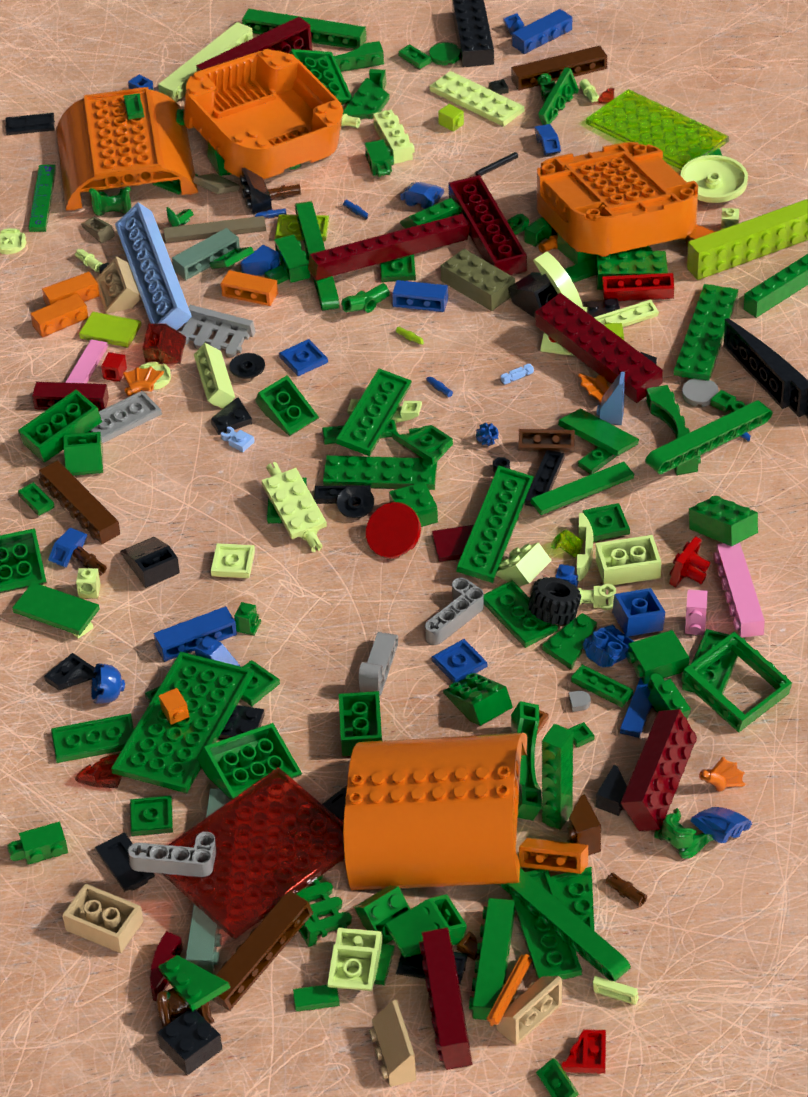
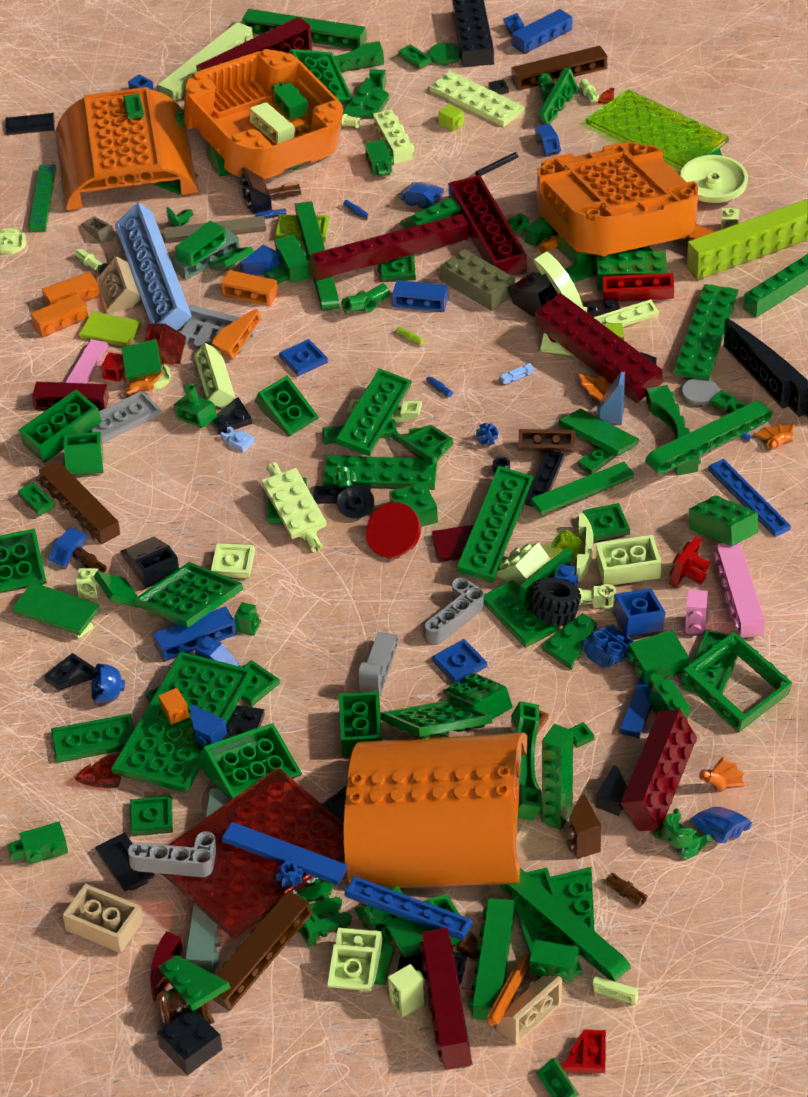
(103, 203): green hair -> none
(116, 588): none -> green tile
(141, 359): none -> green tile
(188, 594): none -> green plate
(194, 408): none -> green brick
(201, 243): none -> green brick
(207, 726): none -> blue slope
(216, 183): dark tan tile -> none
(234, 335): none -> orange slope
(247, 365): black dish -> none
(271, 123): none -> yellowish green brick
(281, 851): none -> blue tile
(289, 100): none -> green brick
(289, 874): none -> blue gear
(315, 997): green tile -> none
(343, 477): none -> green gear
(393, 1046): tan slope -> none
(406, 990): none -> yellowish green brick
(407, 907): none -> blue tile
(436, 718): none -> green plate
(548, 570): none -> green tile
(553, 855): orange brick -> none
(554, 960): none -> green brick
(579, 700): light grey tile -> none
(602, 685): green plate -> none
(749, 497): none -> blue tile
(776, 435): none -> orange arm

